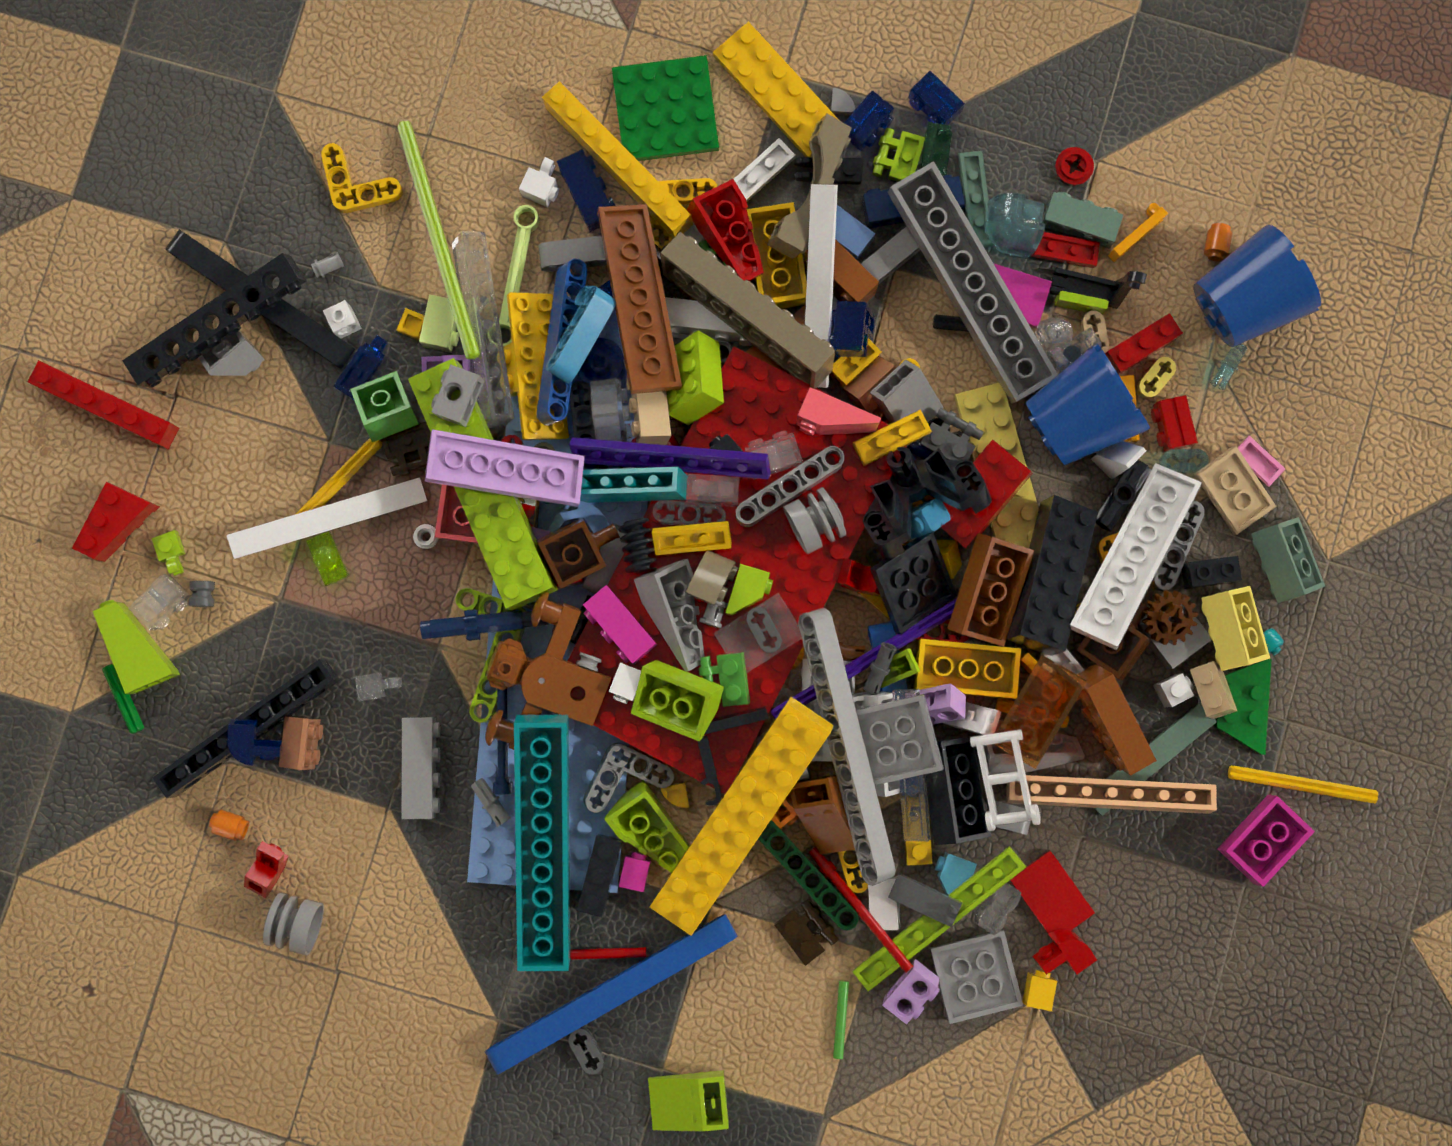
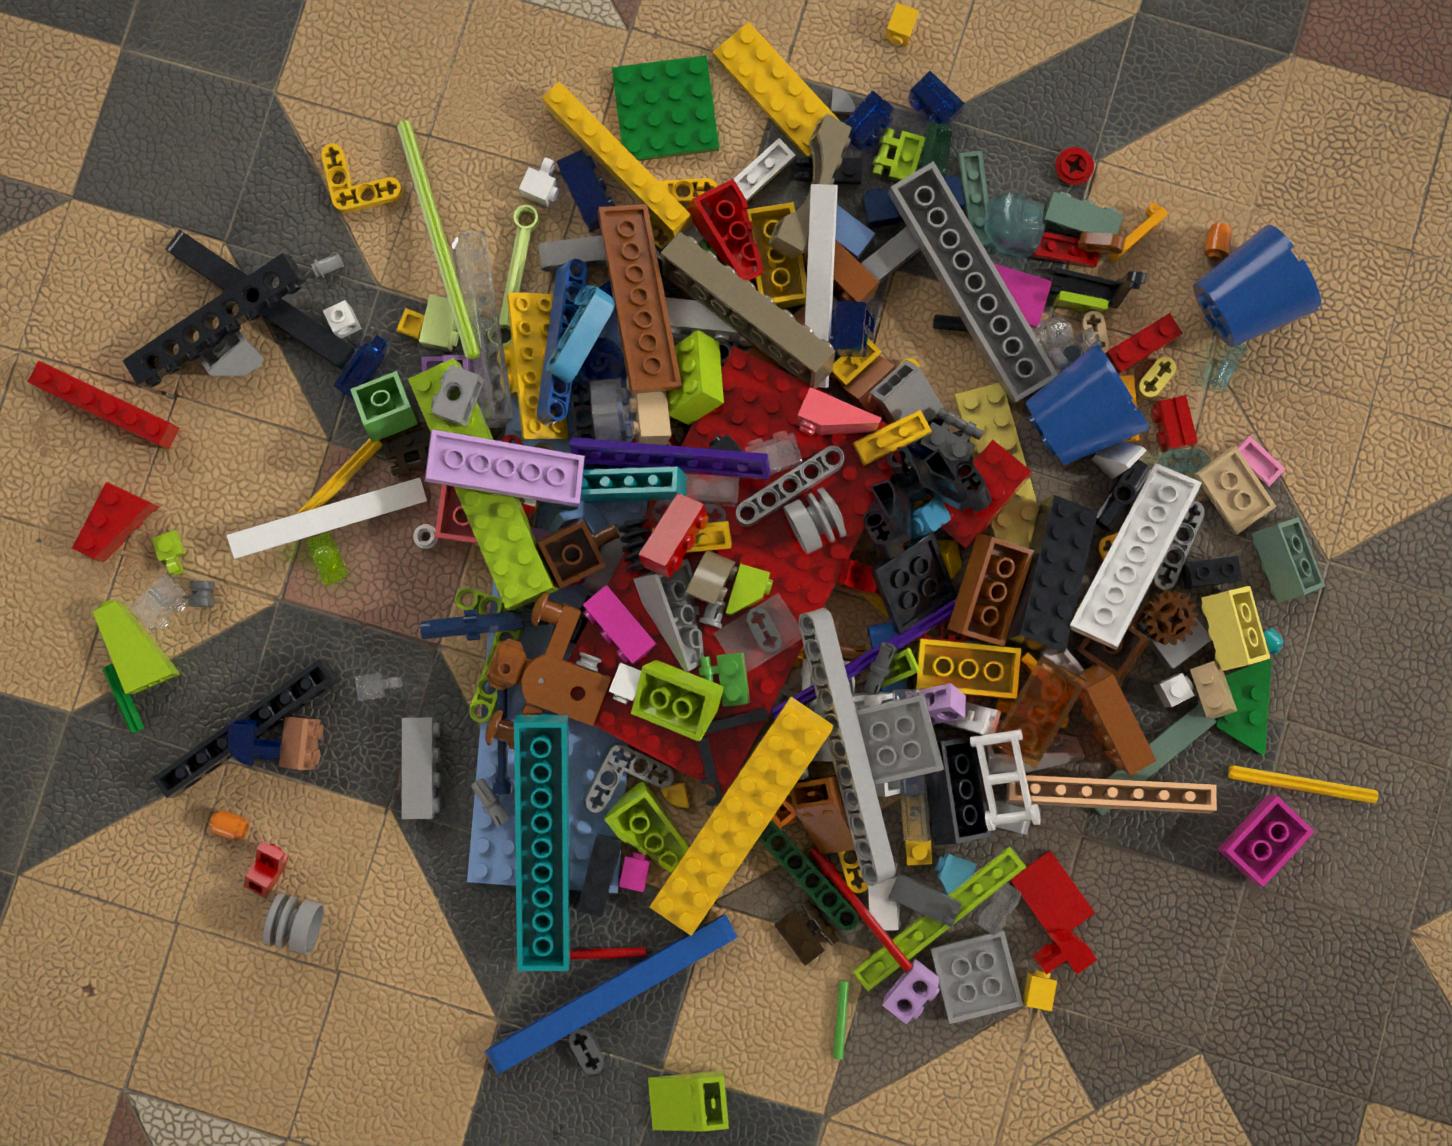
(674, 535): none -> brick
(901, 25): none -> yellow brick
(1101, 242): none -> dark orange beam

